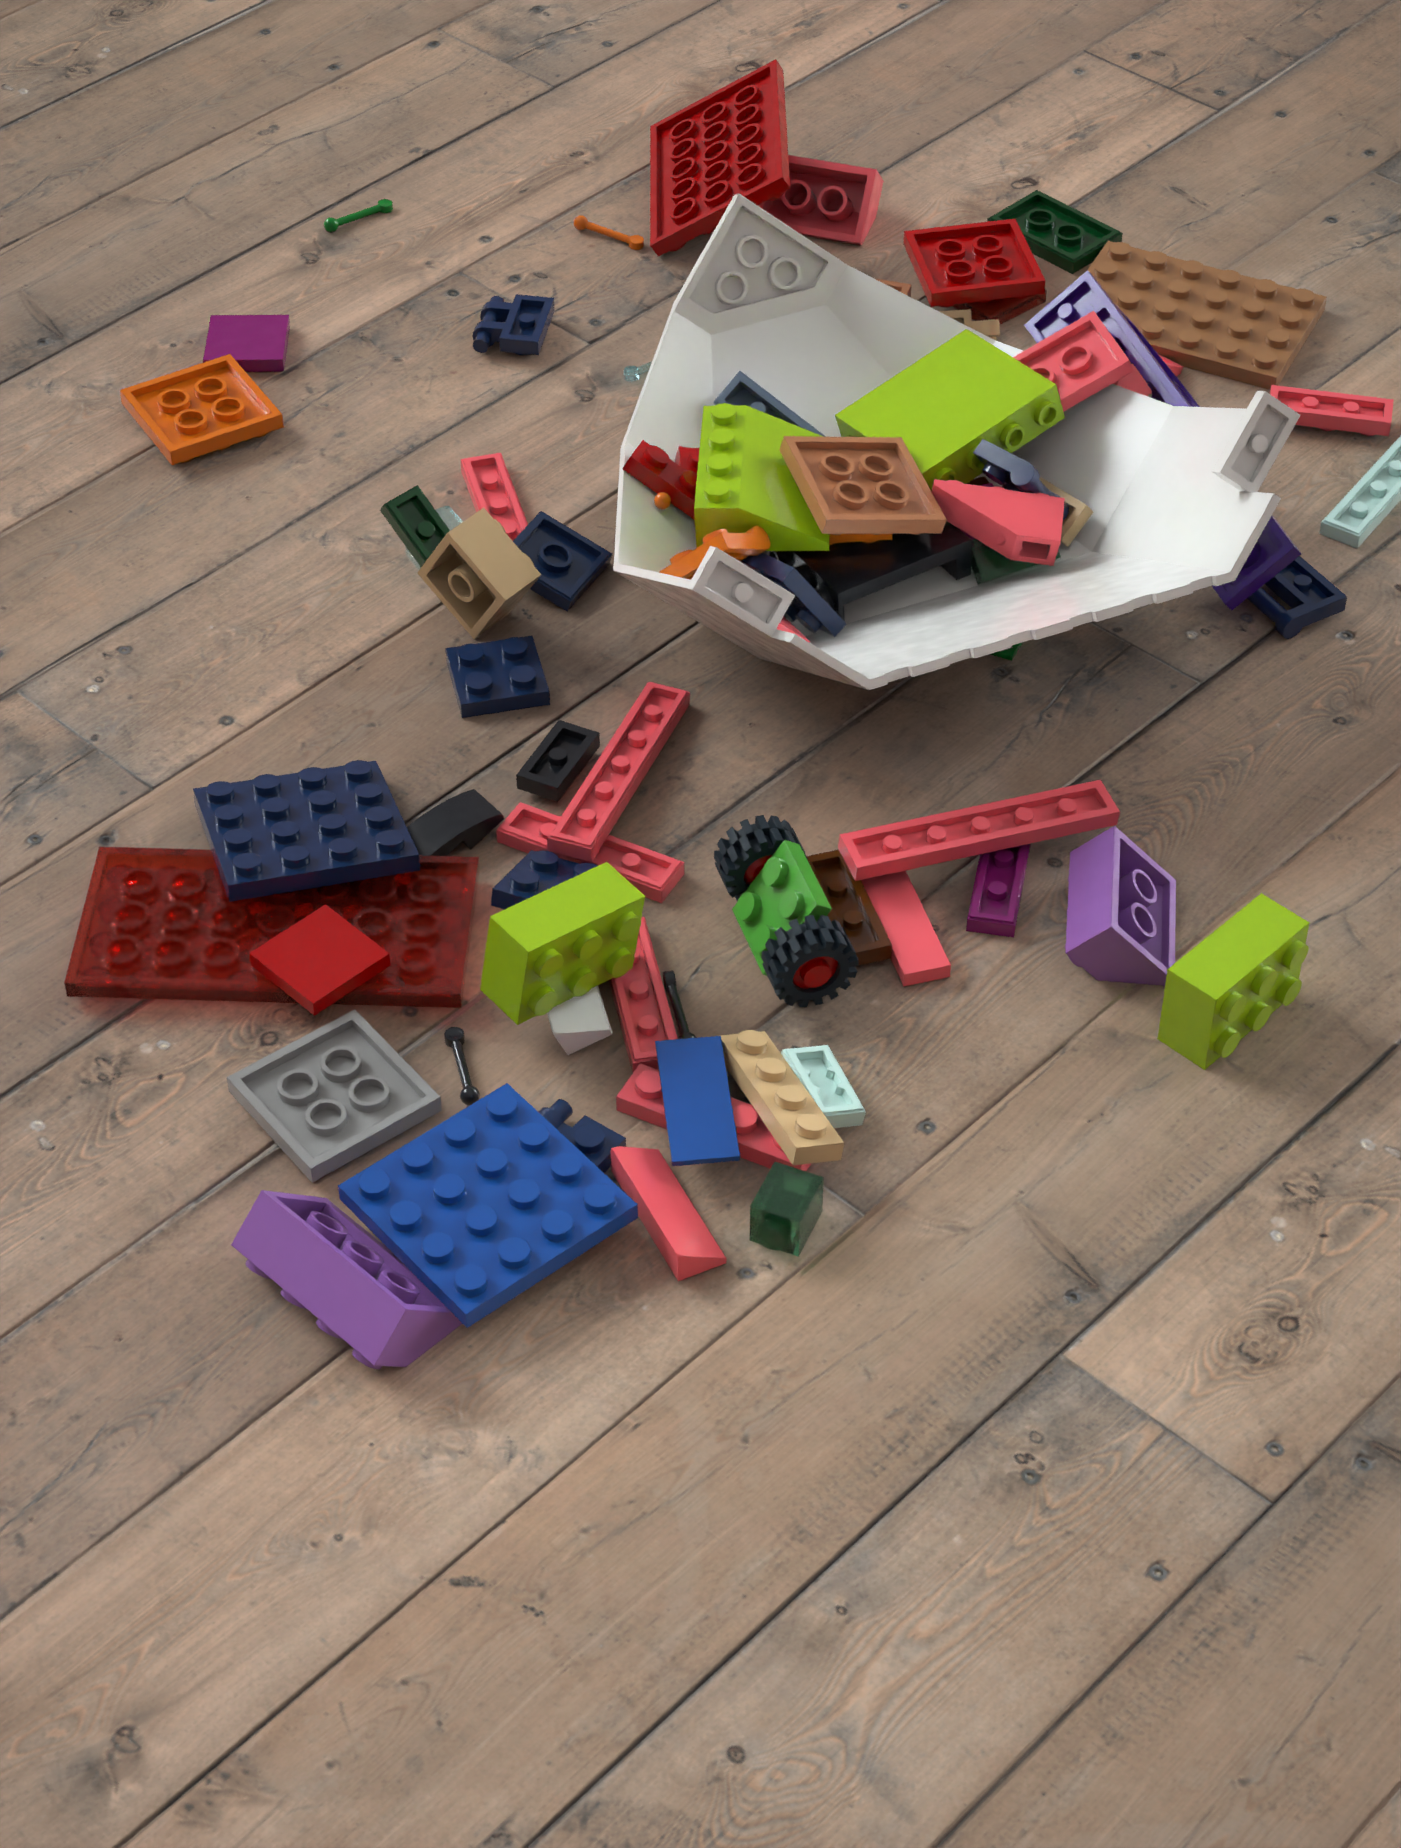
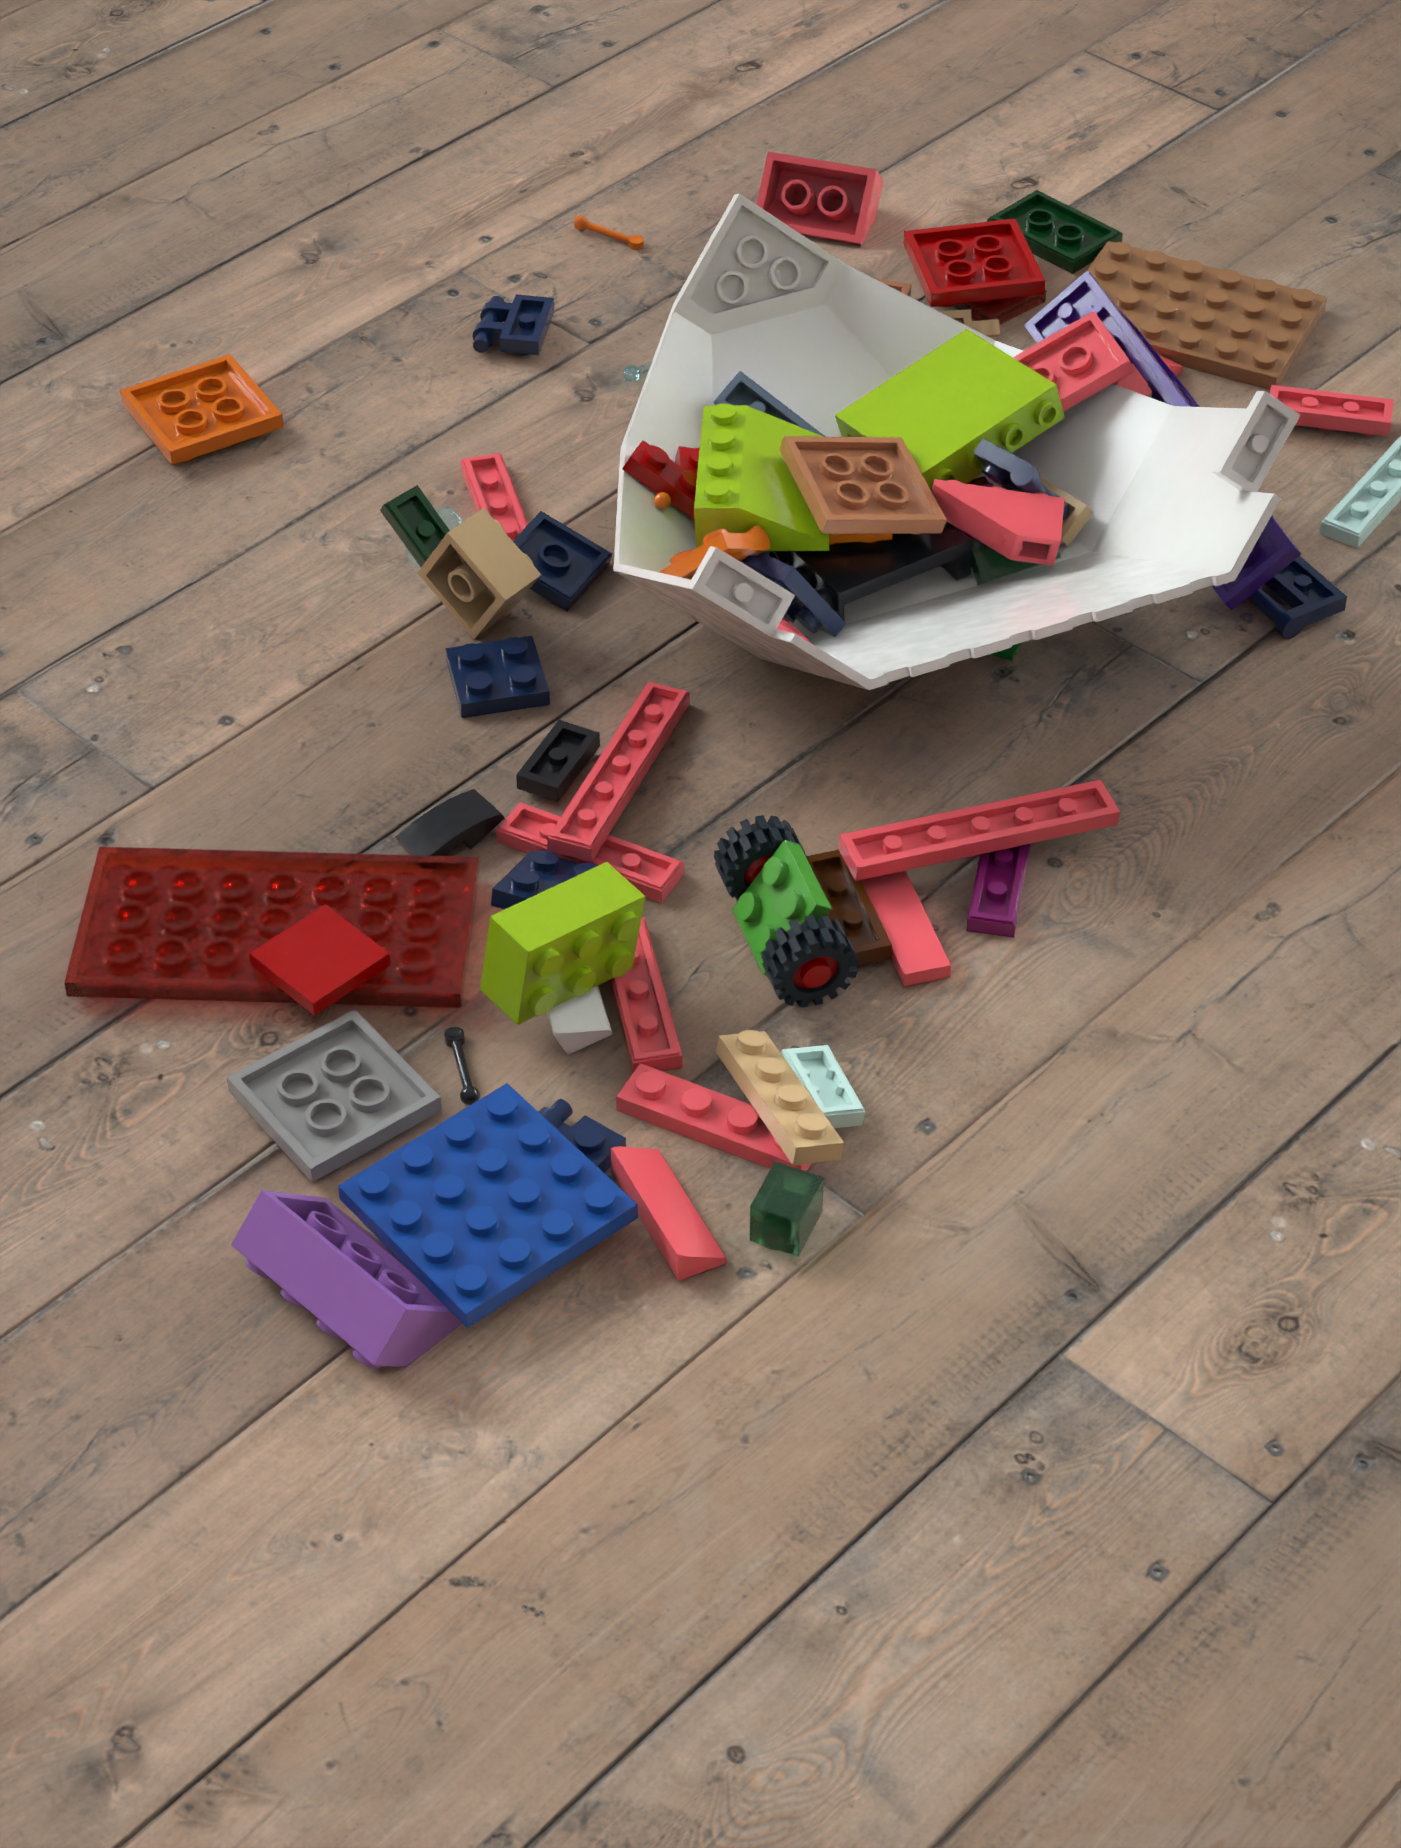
(252, 340): magenta tile -> none
(304, 830): dark blue plate -> none
(384, 206): green hinge -> none
(670, 986): black hinge -> none
(697, 1101): blue piece -> none
(717, 150): red plate -> none
(1120, 912): medium lavender slope -> none
(1233, 981): lime brick -> none

